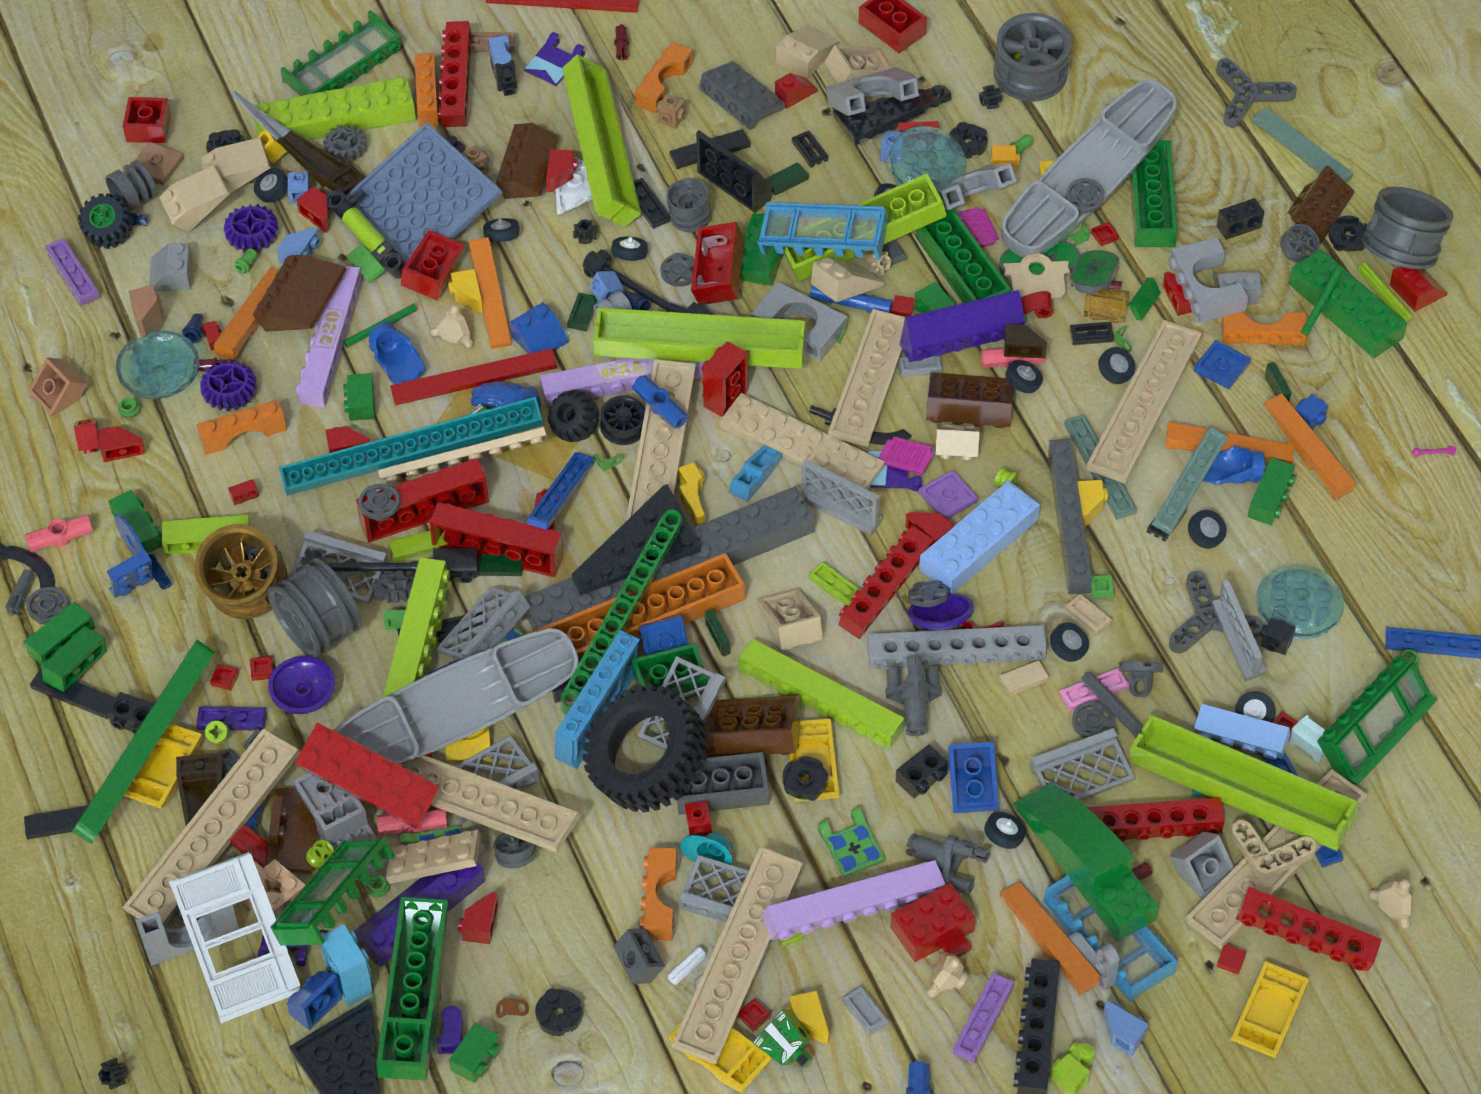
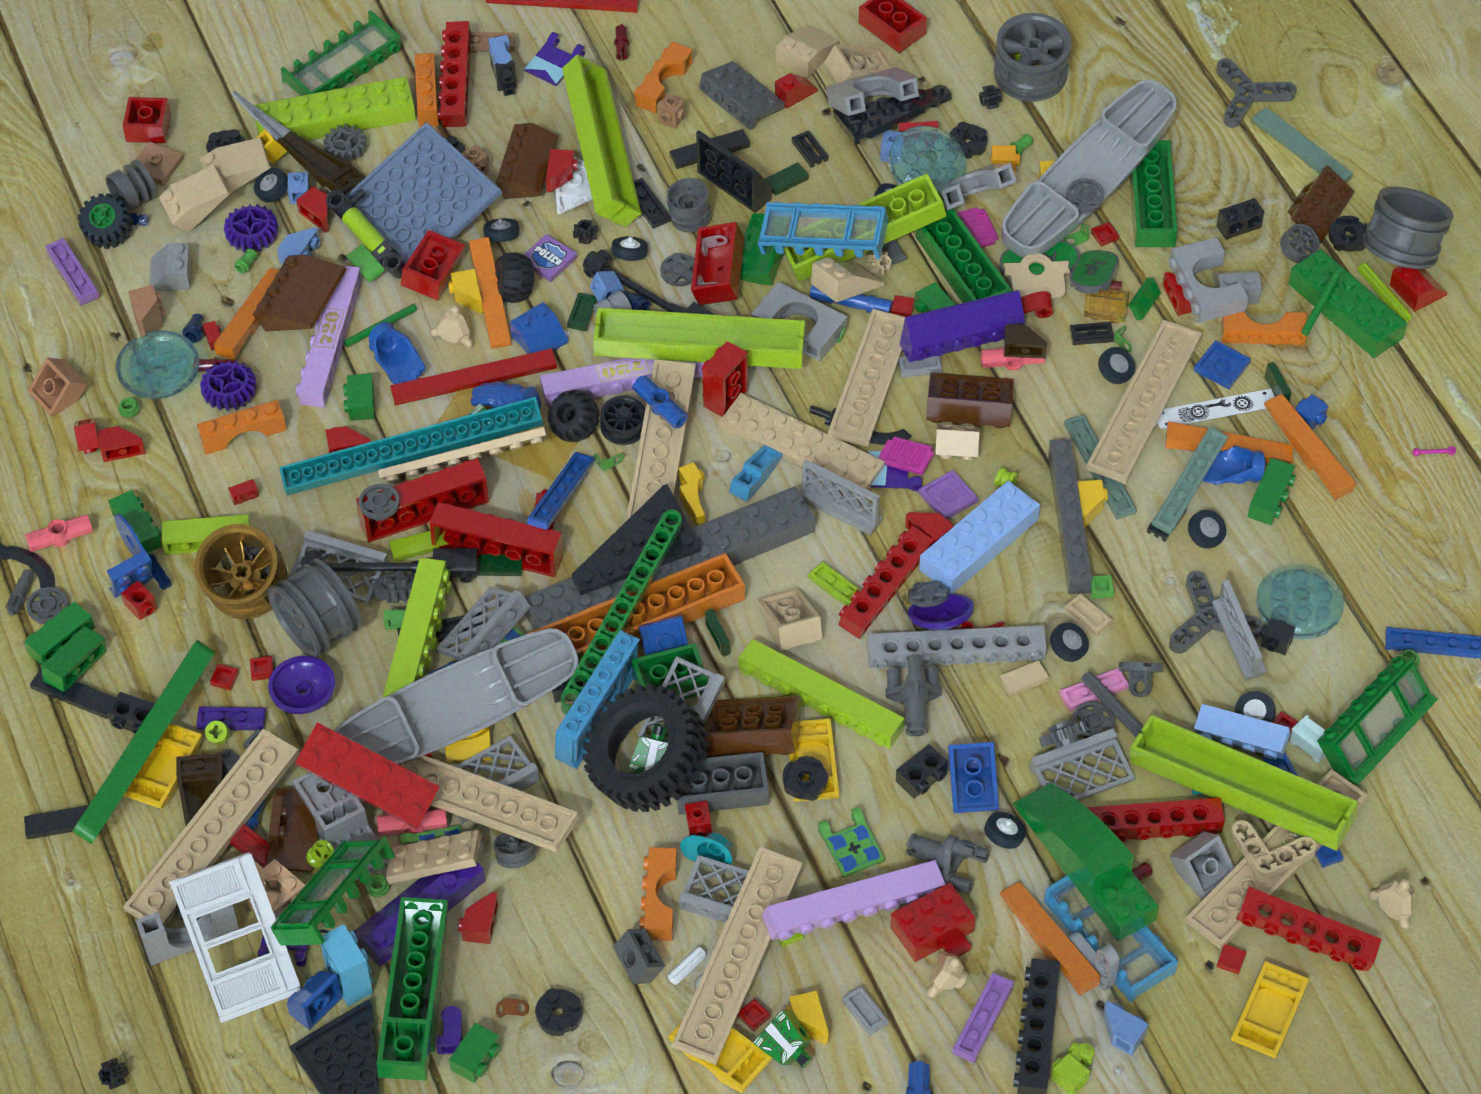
(139, 600): none -> red brick
(514, 277): none -> black wheel
(550, 257): none -> tile
(649, 749): none -> torso
(1024, 376): black wheel -> none
(1063, 734): none -> dark grey gear
(1215, 408): none -> white sticker

